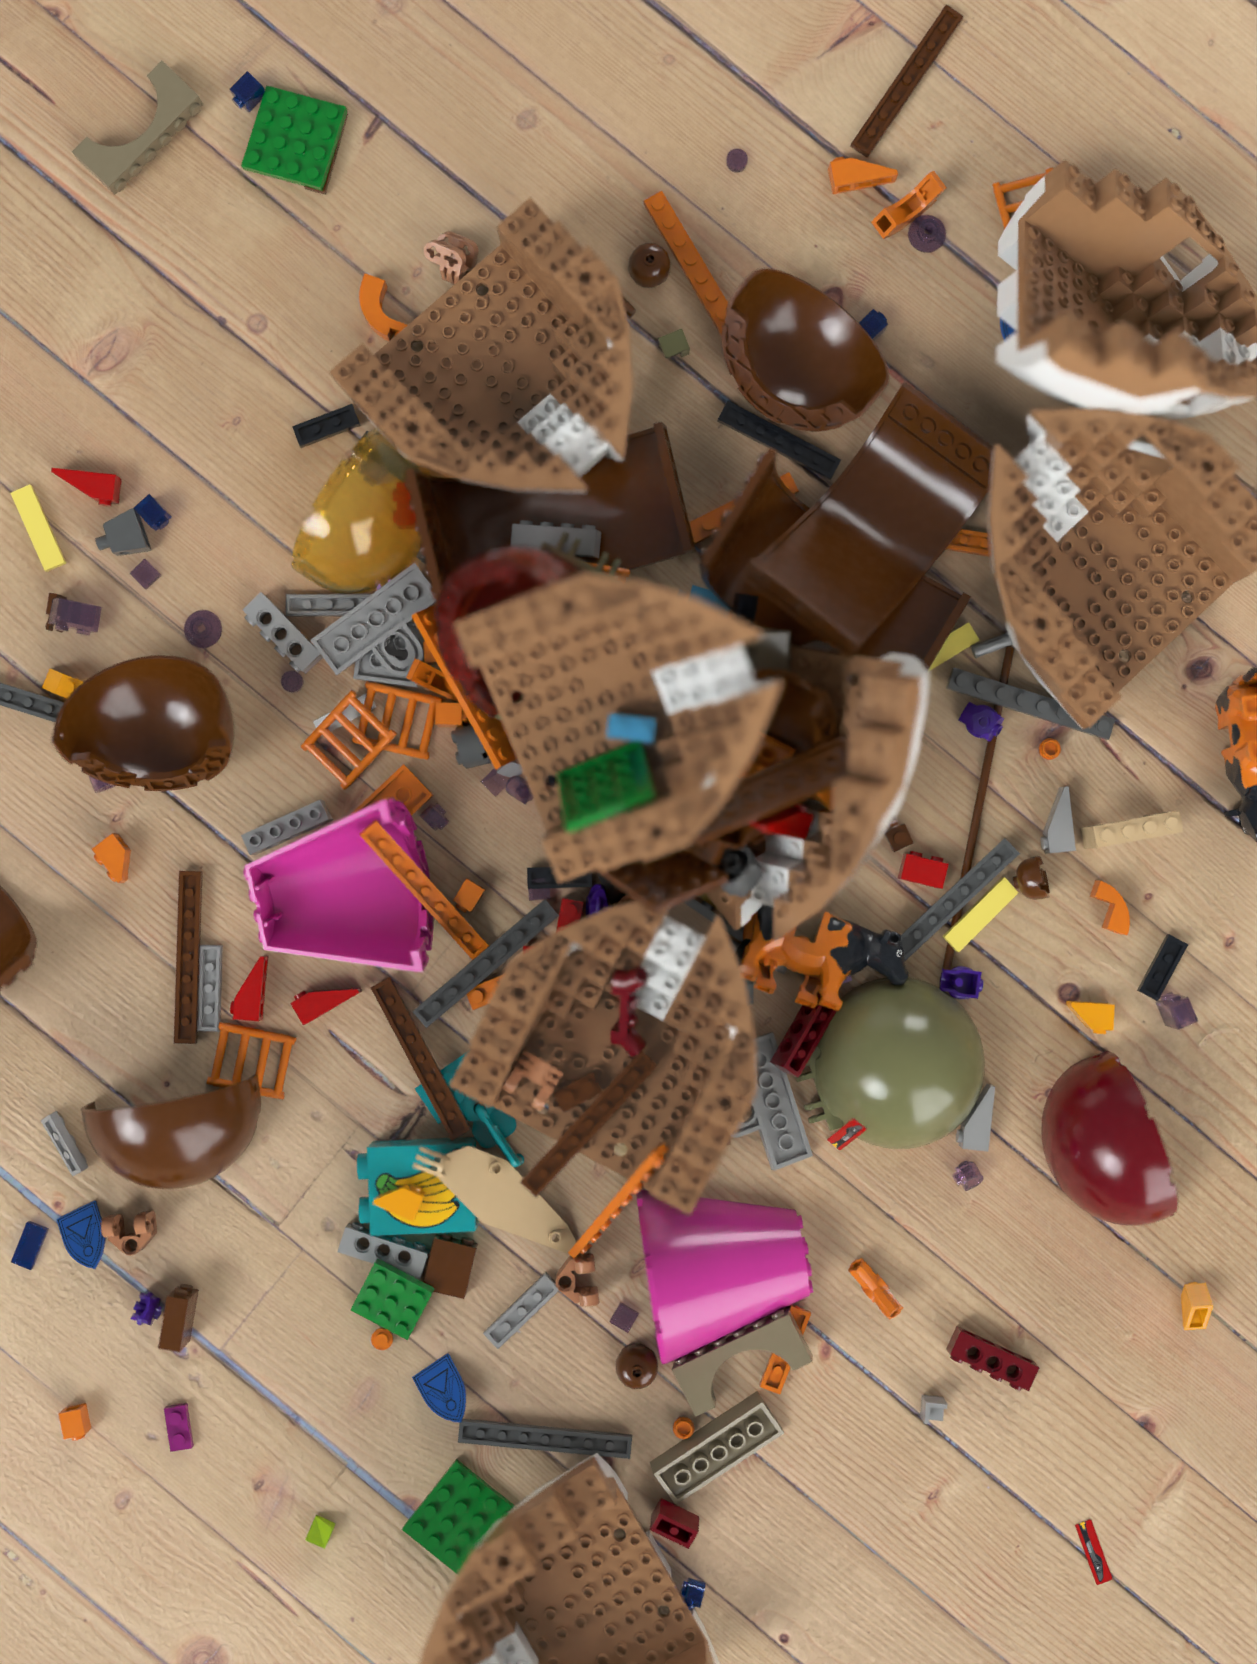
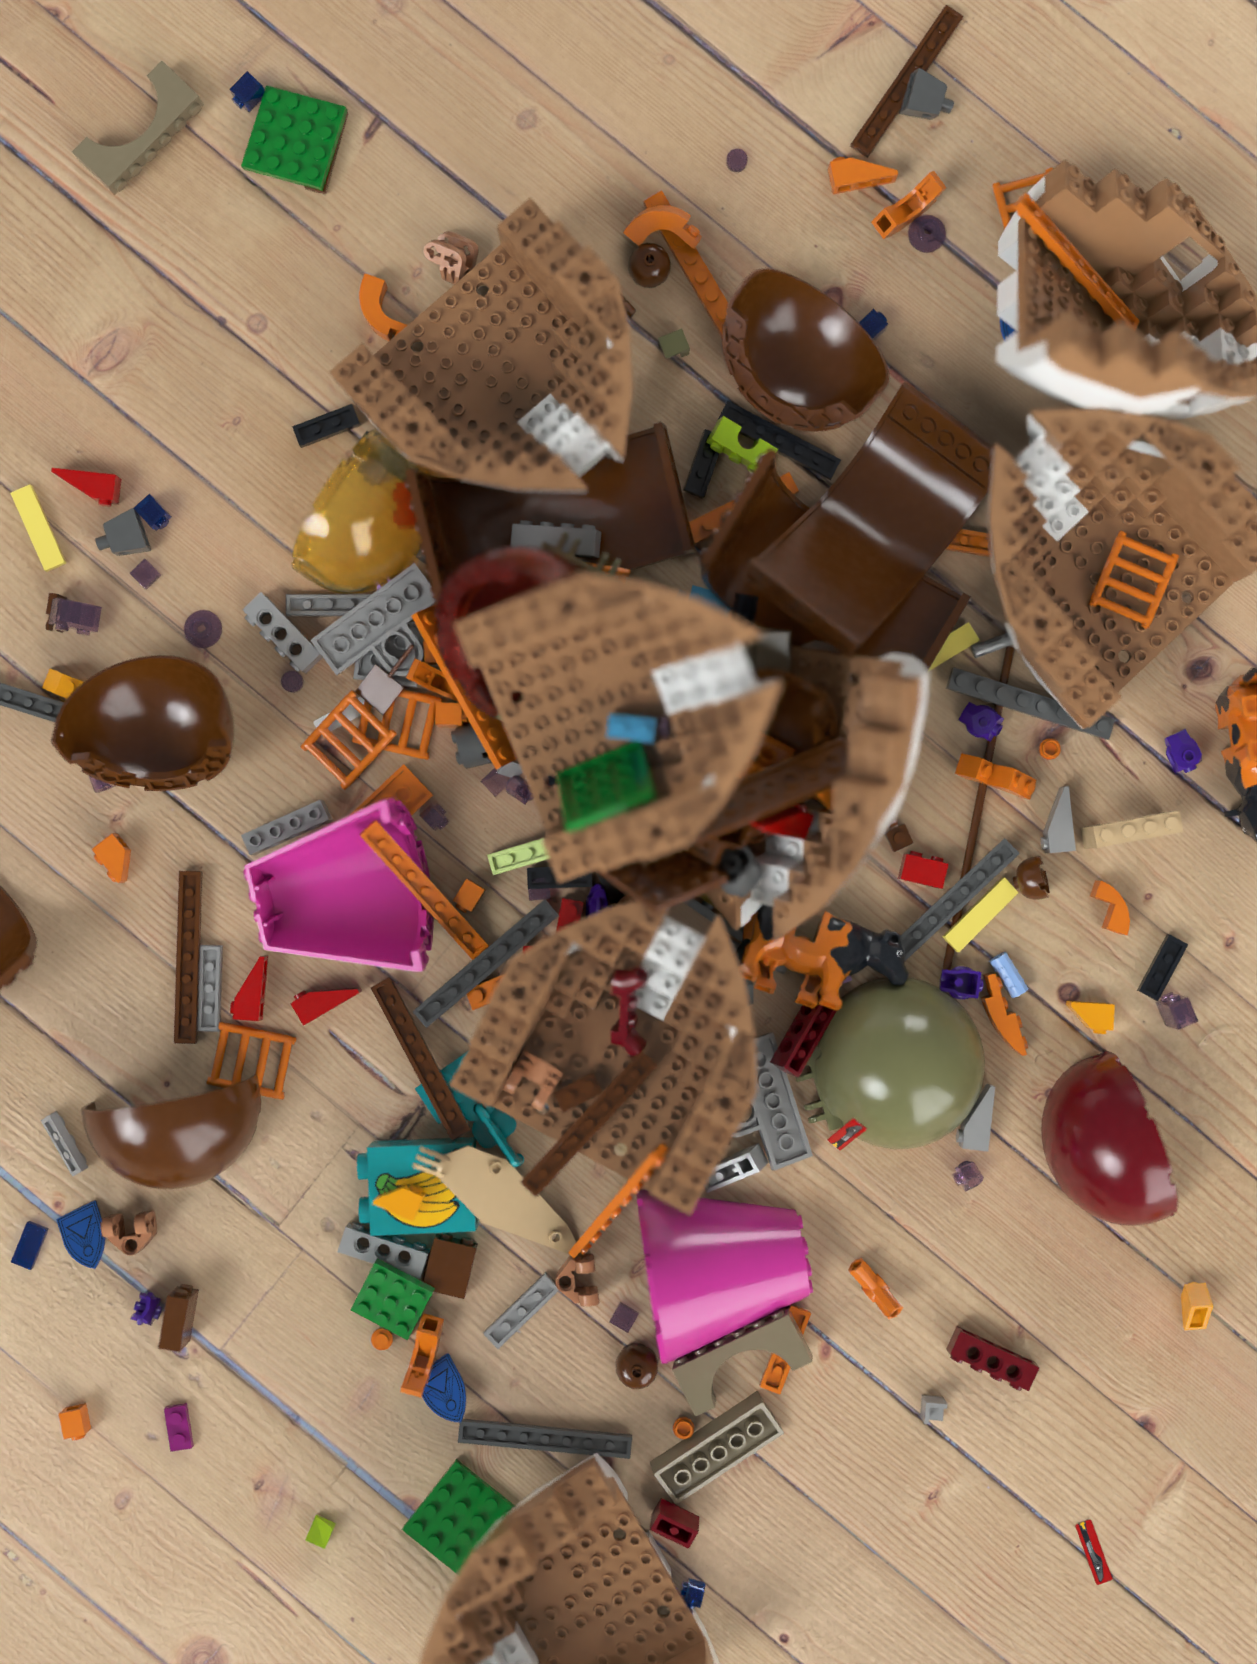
(380, 688): none -> piece
(423, 1355): none -> orange arch
(517, 856): none -> yellowish green tile
(662, 218): none -> orange arch
(663, 726): none -> tile
(701, 467): none -> black plate
(725, 439): none -> lime arch
(737, 1167): none -> light grey slope
(925, 96): none -> dark grey torso
(996, 776): none -> orange arch
(1005, 1024): none -> orange slope
(1009, 975): none -> light blue axle
(1074, 261): none -> orange plate
(1162, 580): none -> orange bar
(1182, 751): none -> dark purple hand

